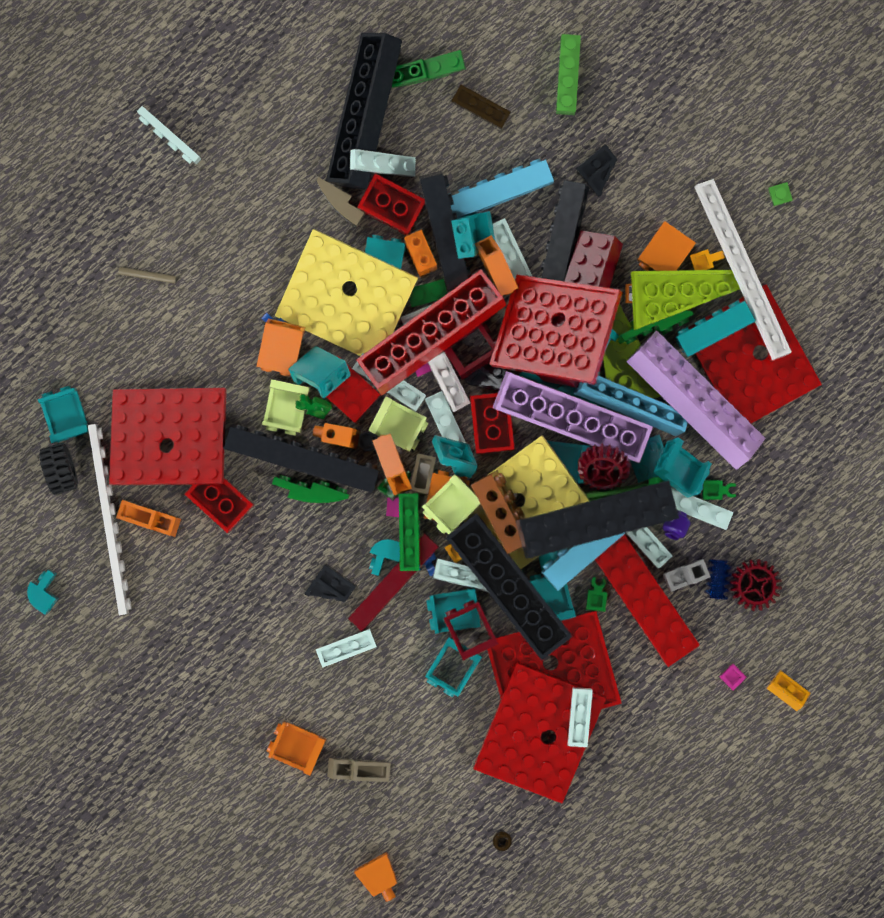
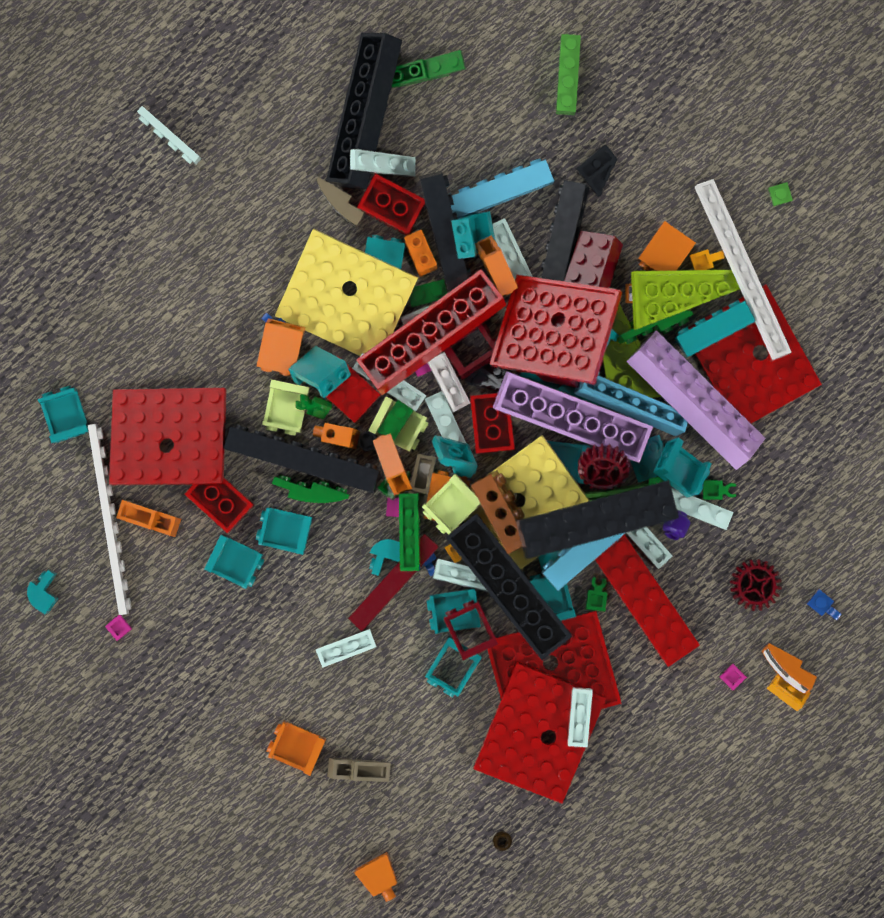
(58, 468): black tyre -> none
(118, 627): none -> dark pink tile
(147, 275): dark tan bar -> none
(234, 562): none -> teal panel
(284, 530): none -> teal panel
(331, 585): black wing -> none
(395, 420): none -> green plate
(481, 106): dark brown plate -> none
(686, 575): light grey brick -> none
(718, 579): clear blue piece -> none
(789, 668): none -> orange slope
(822, 603): none -> blue plate

